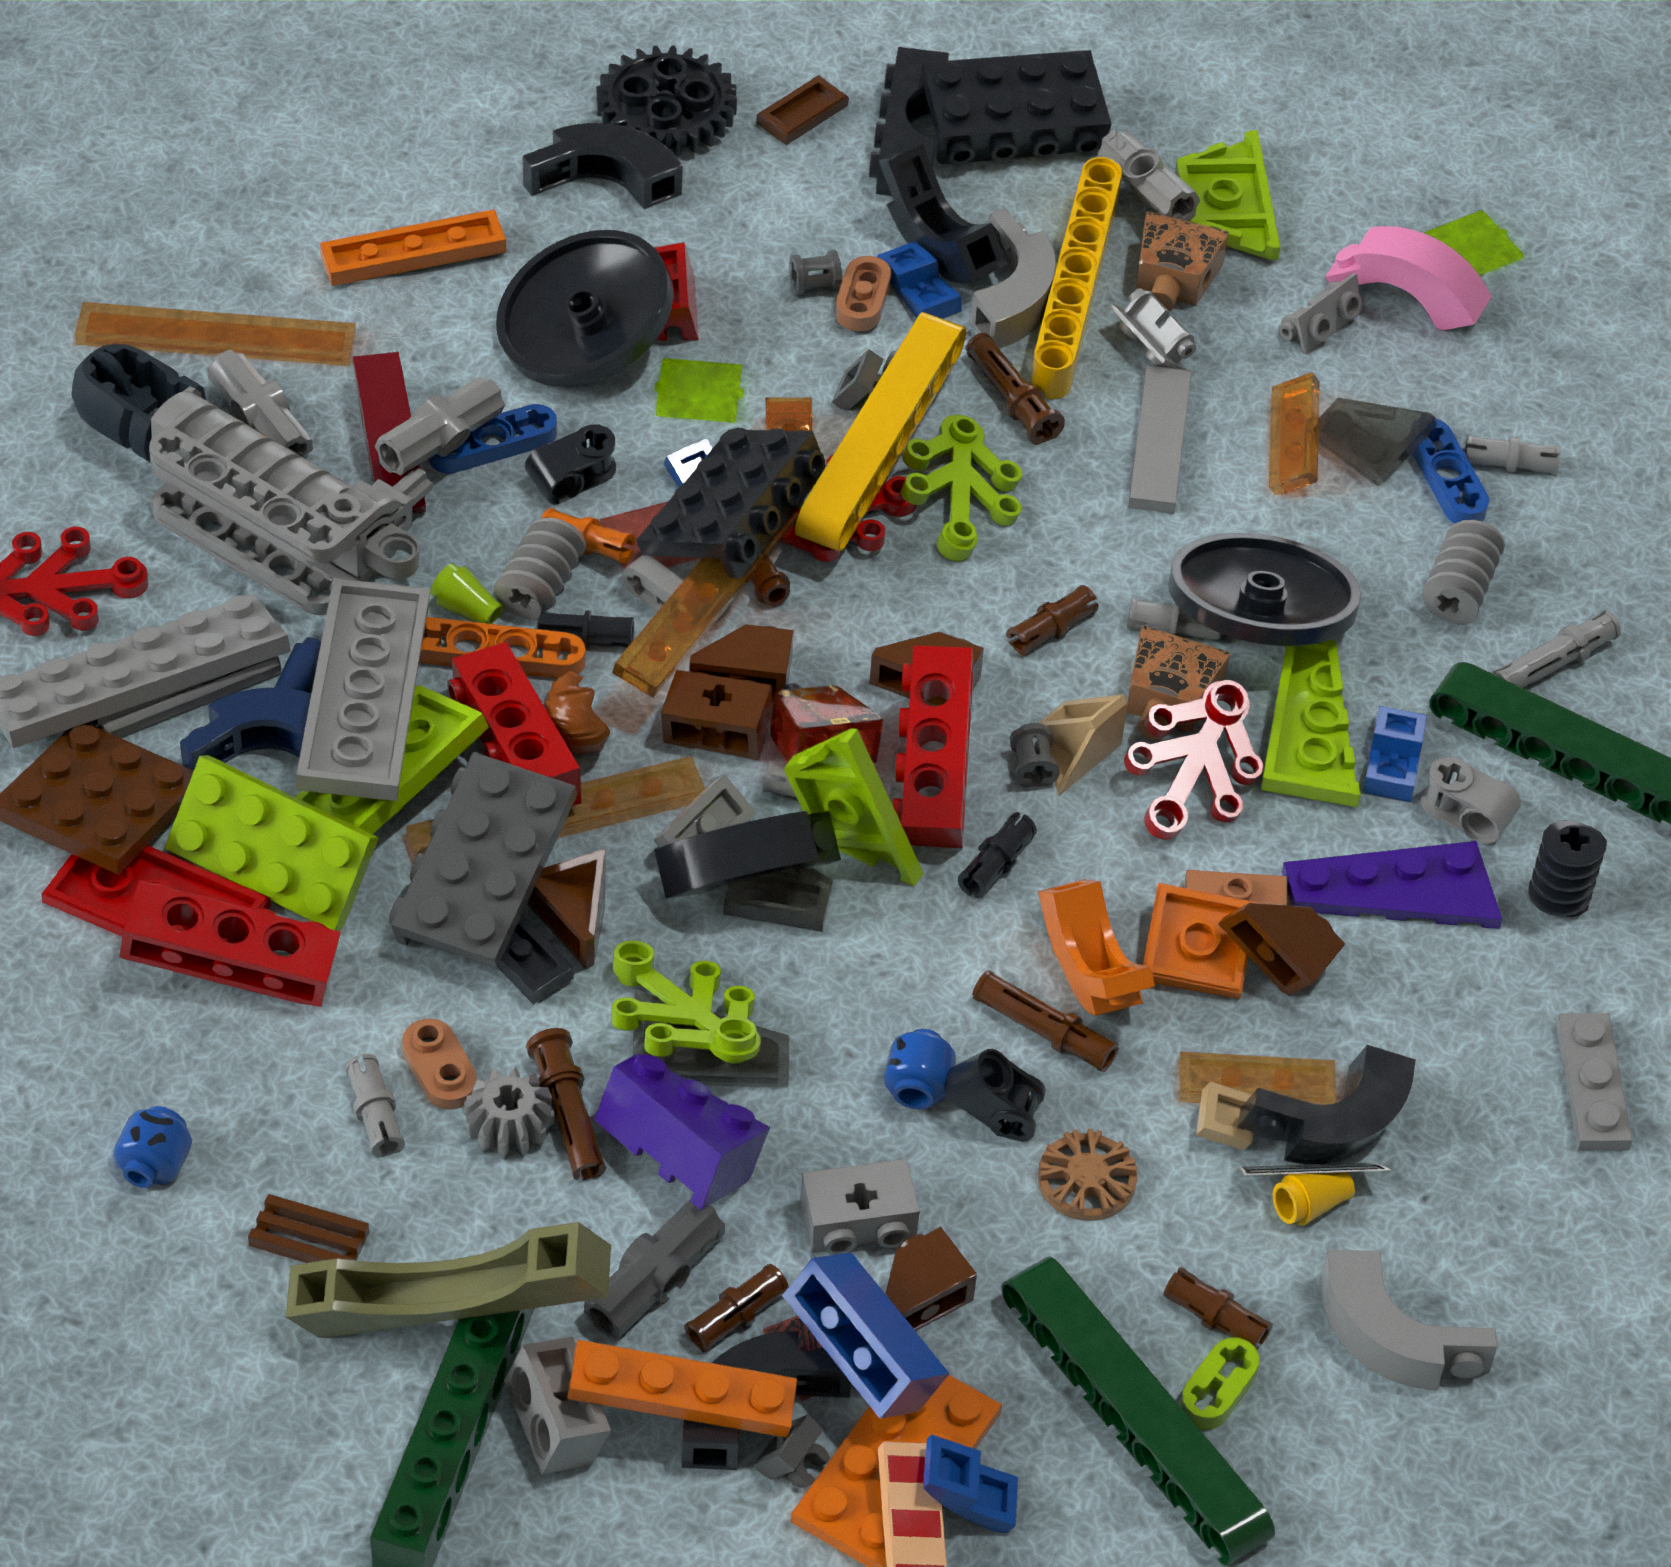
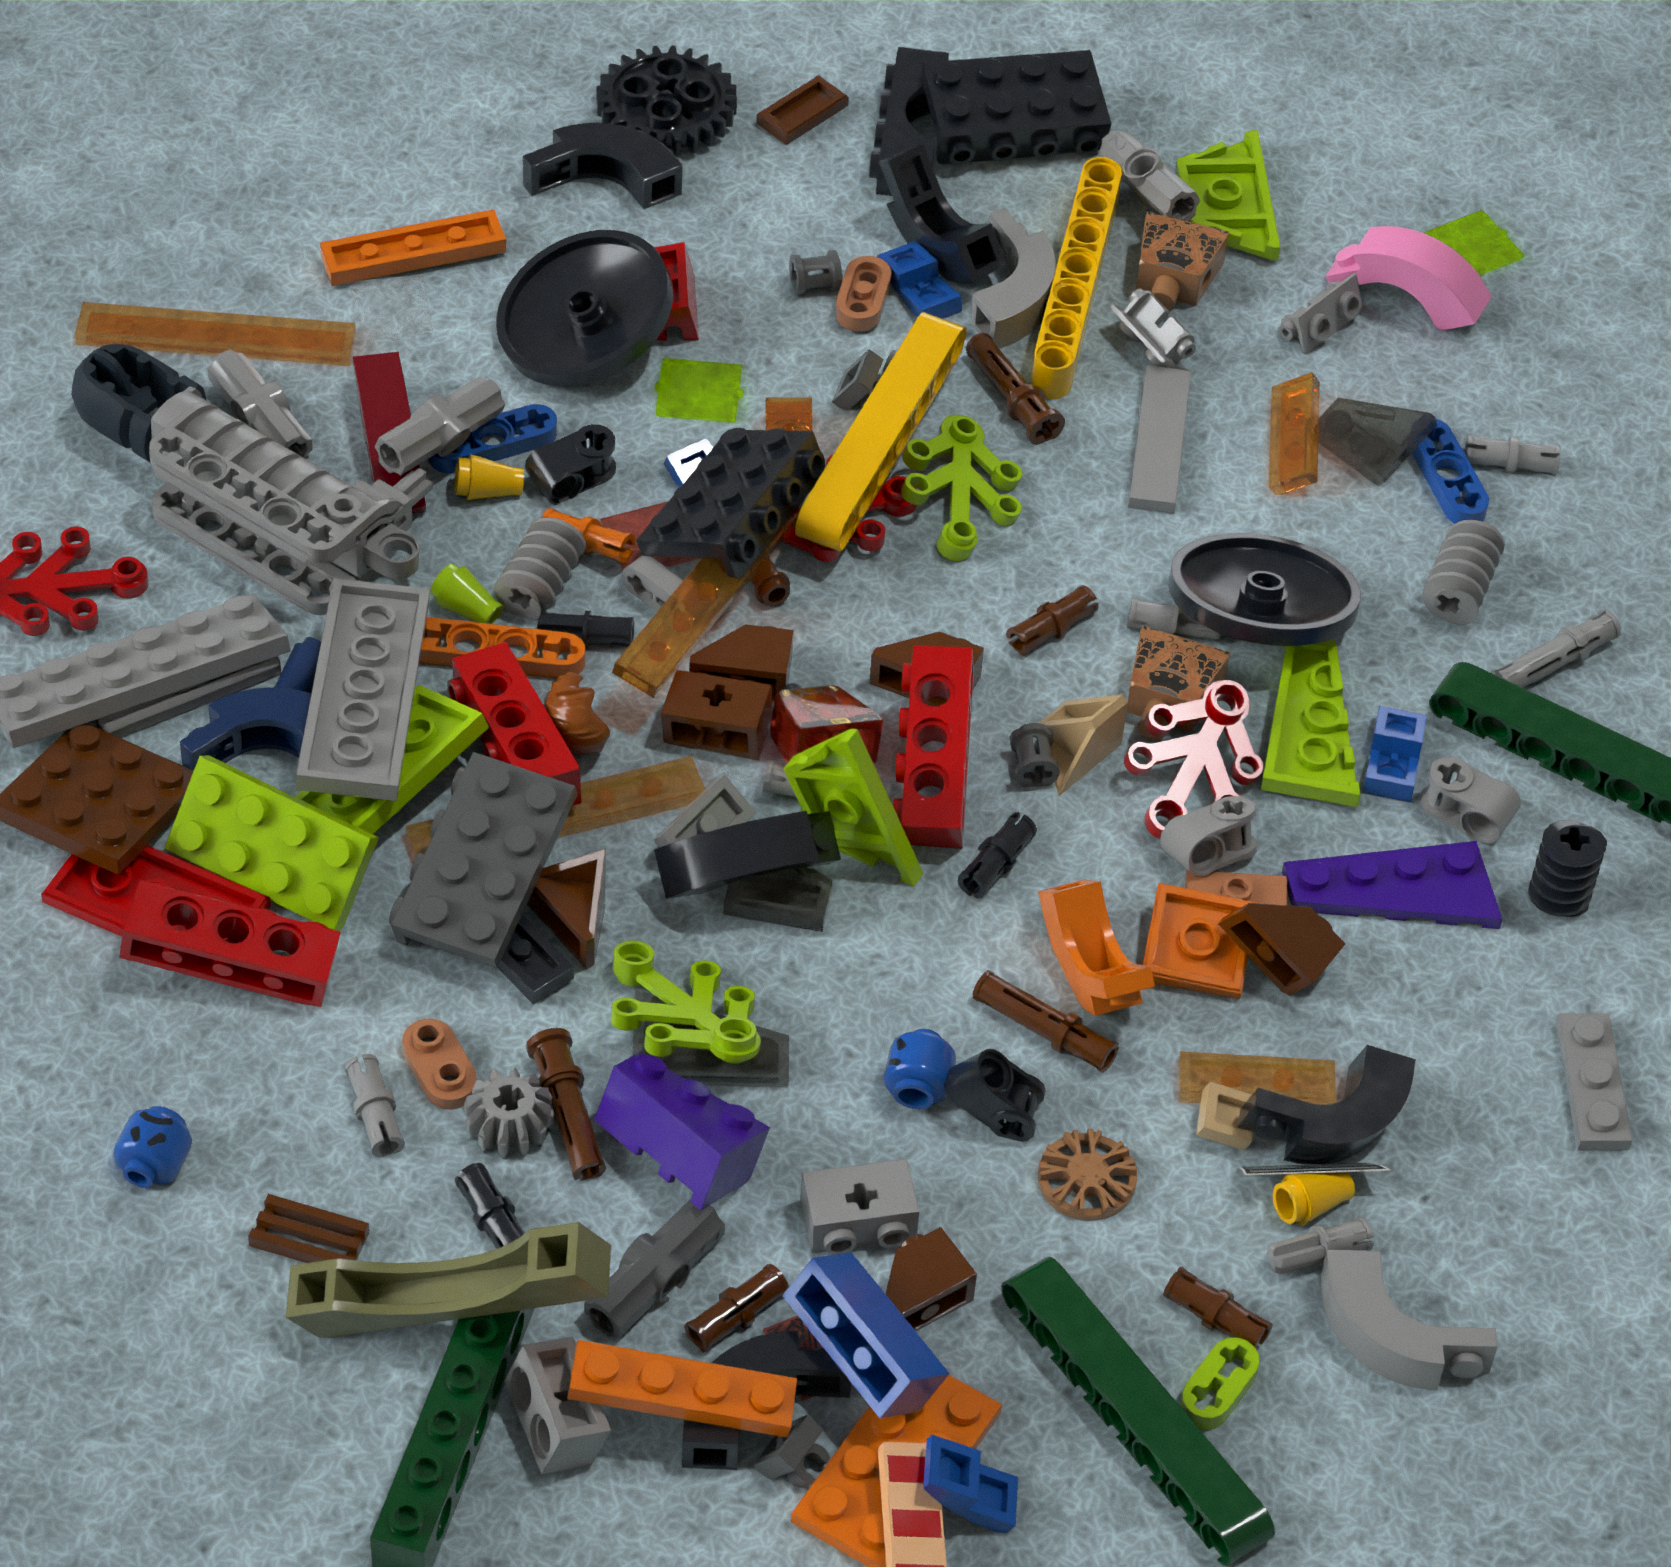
(485, 478): none -> yellow cone
(491, 1210): none -> black pin
(1211, 838): none -> light grey piece
(1312, 1247): none -> light grey axle

